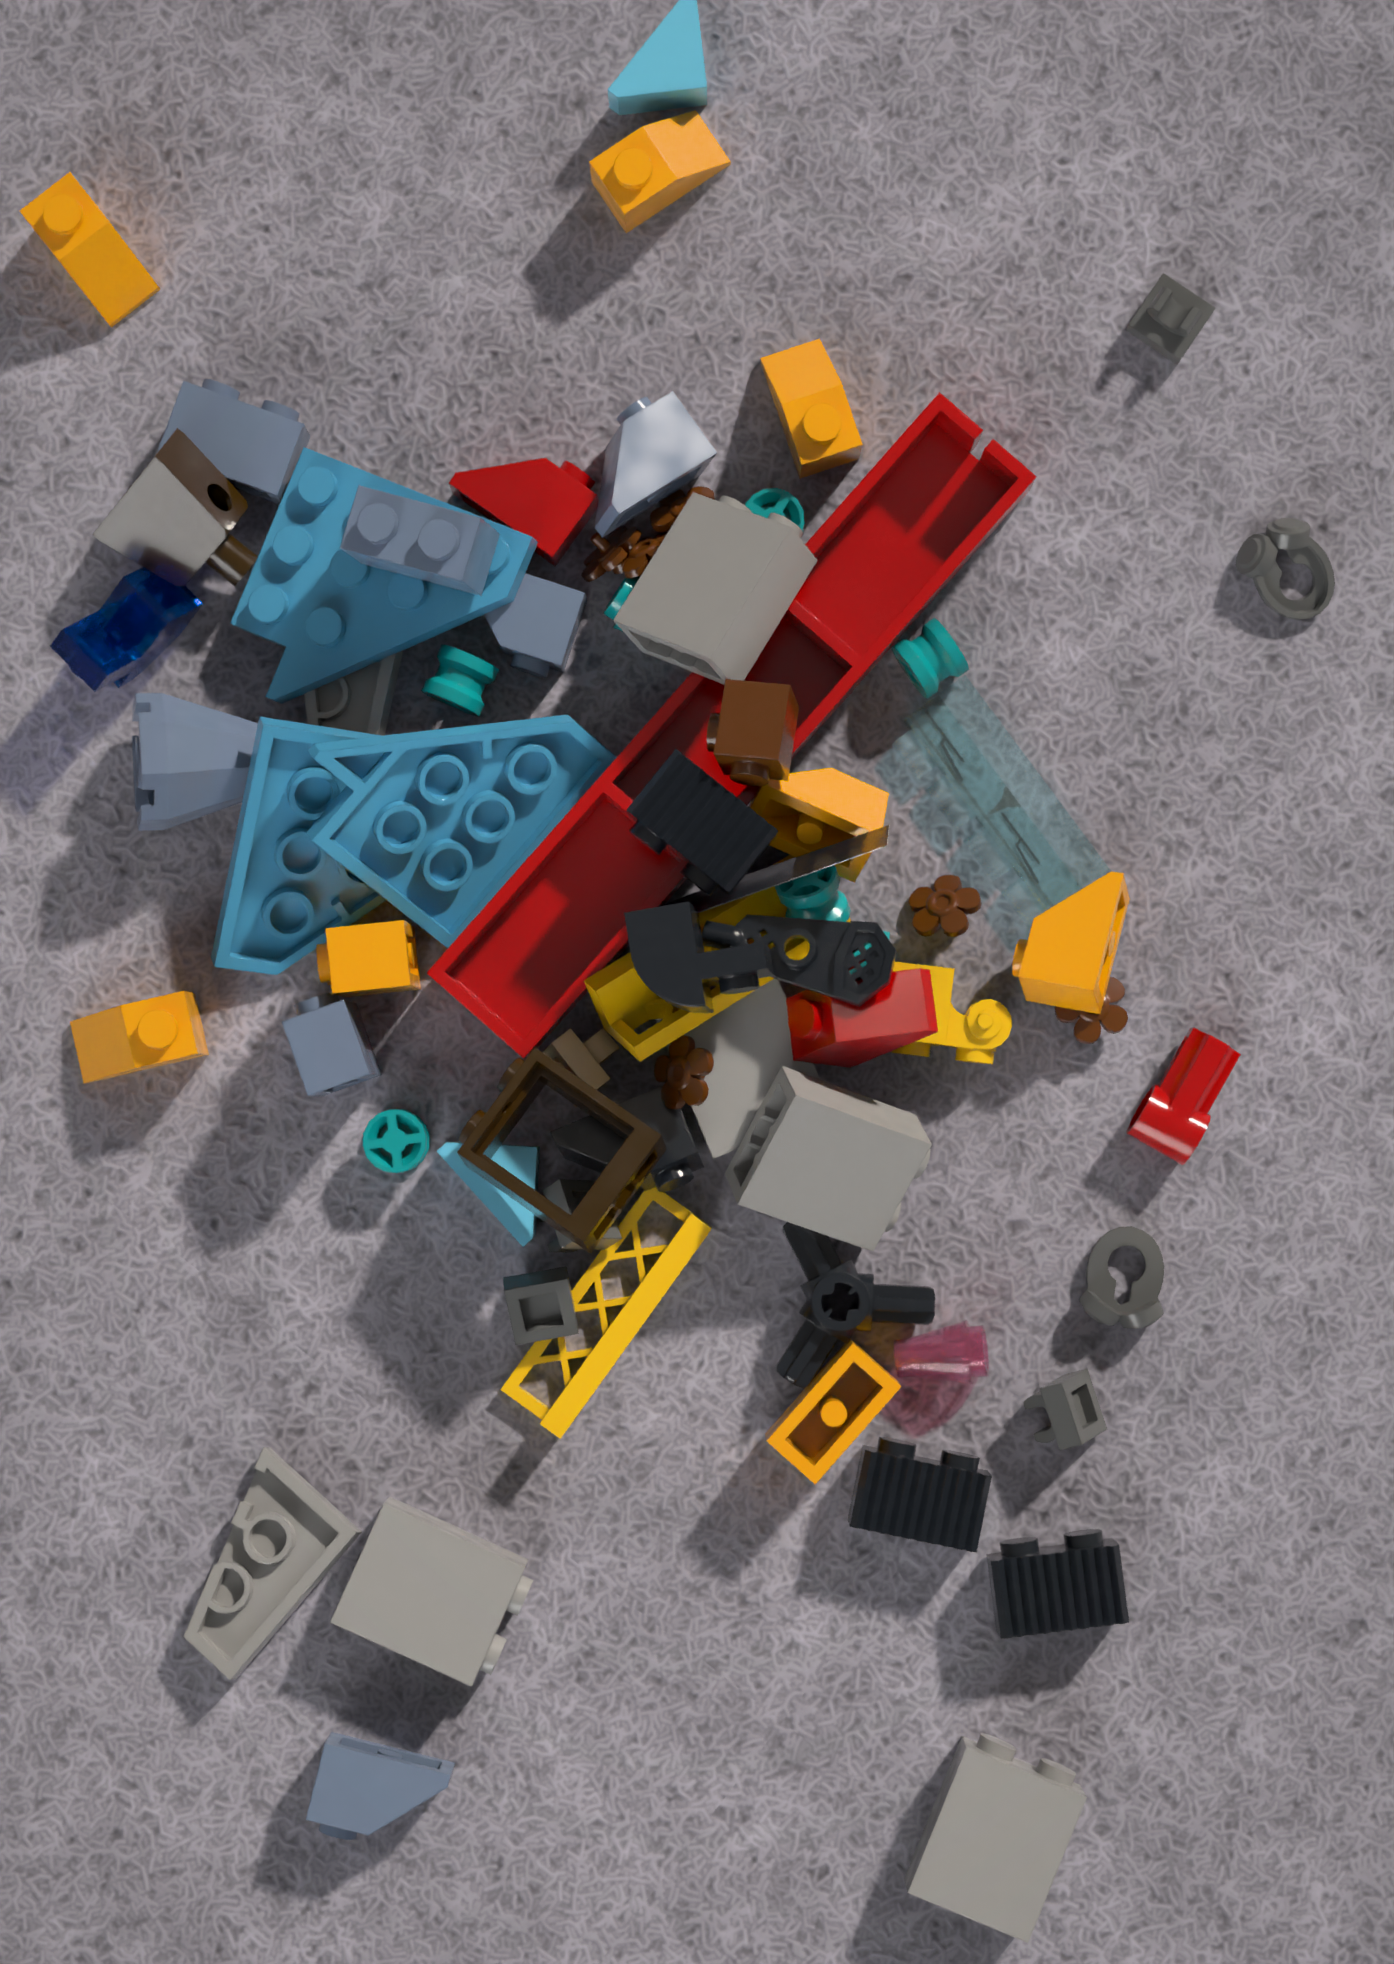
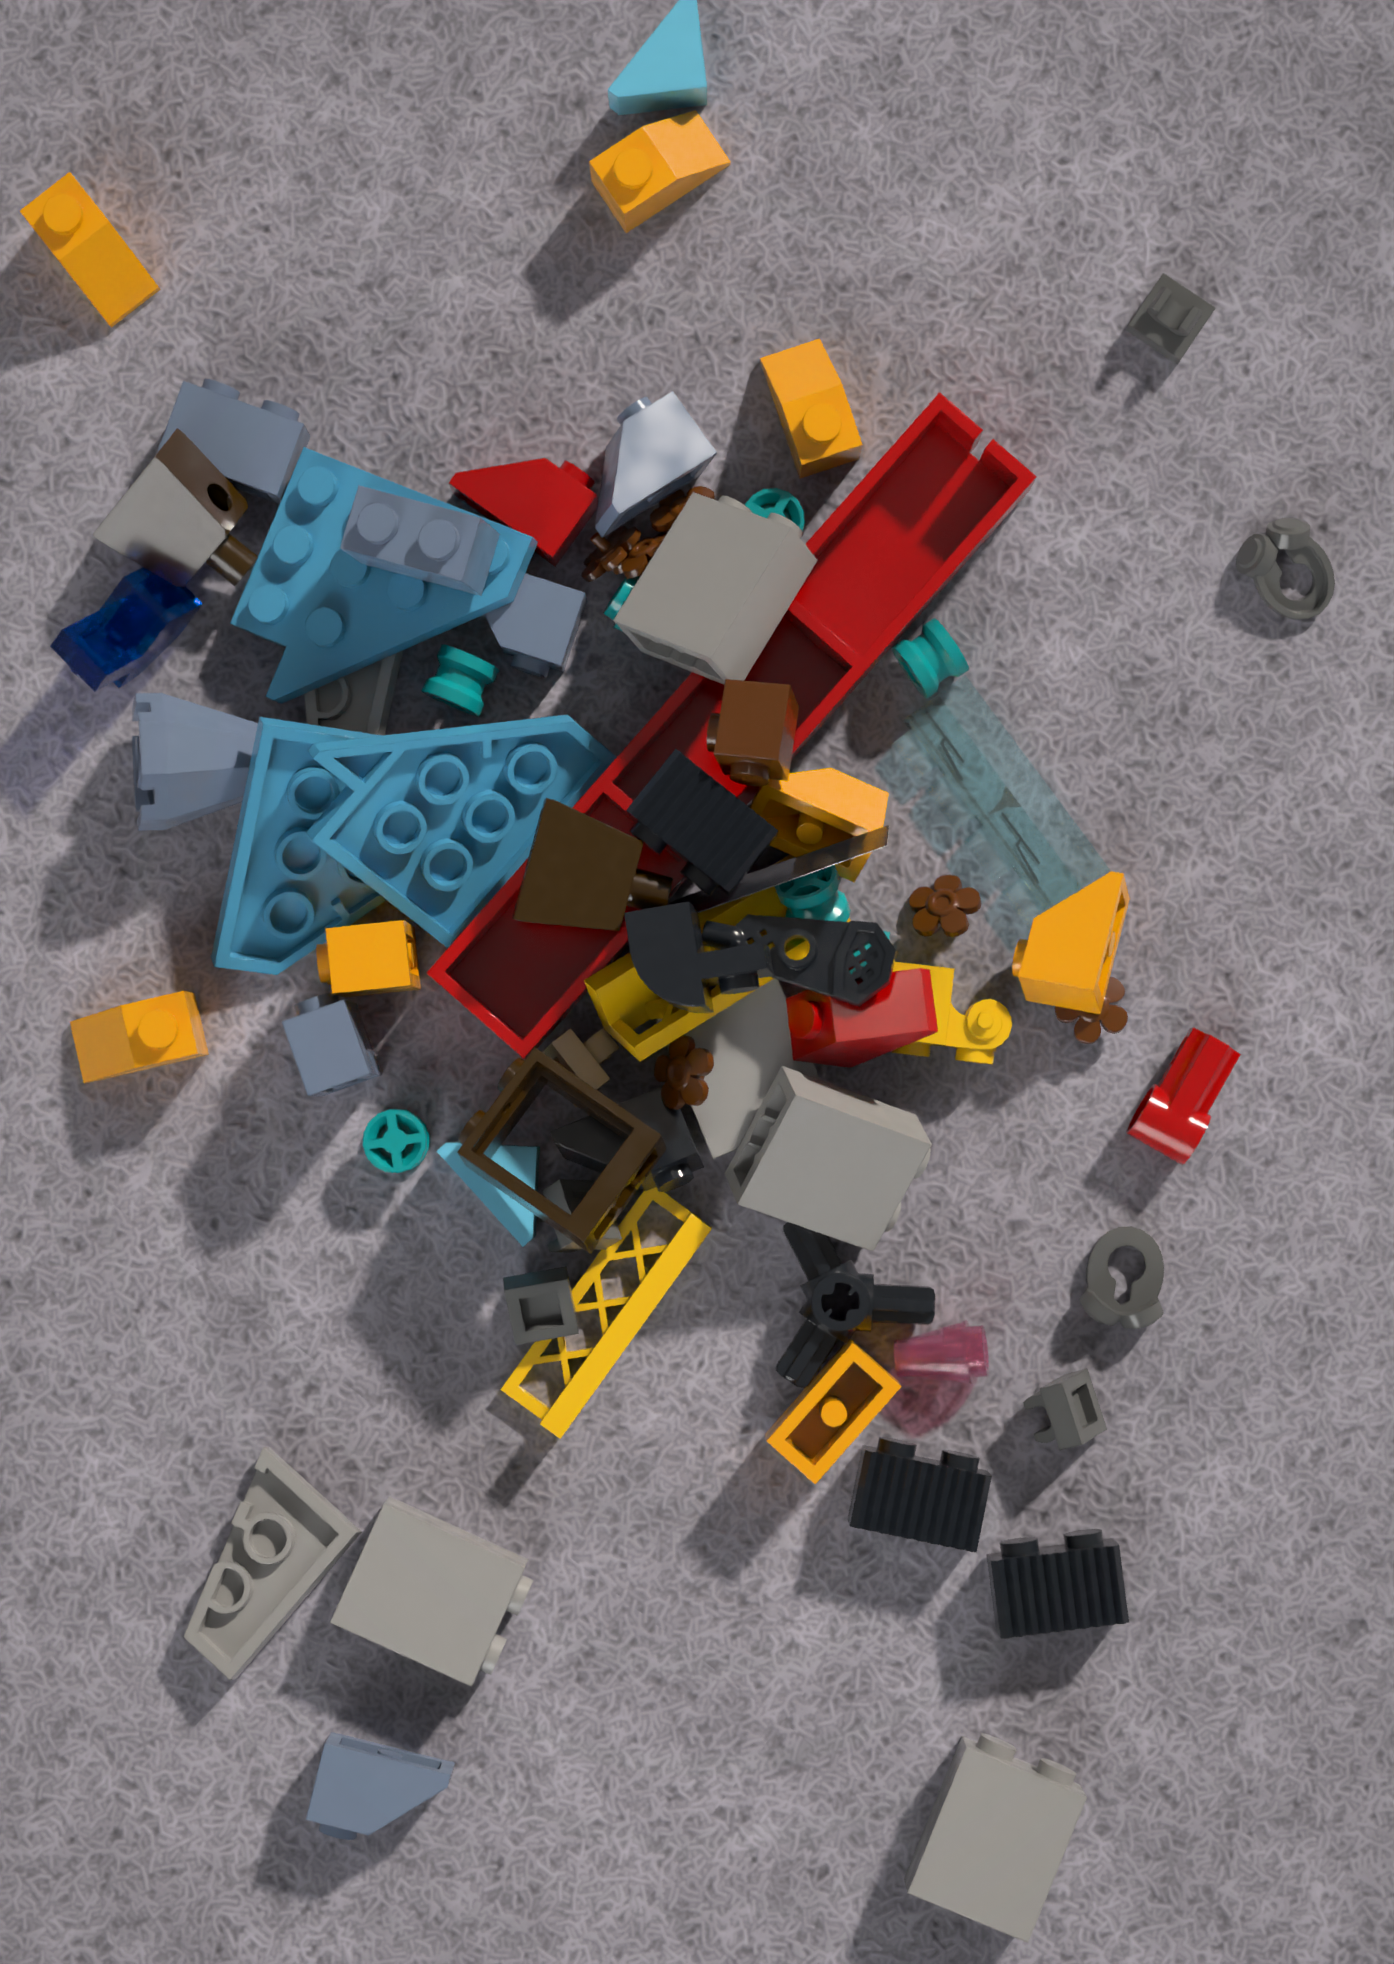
(584, 873): none -> dark brown torso

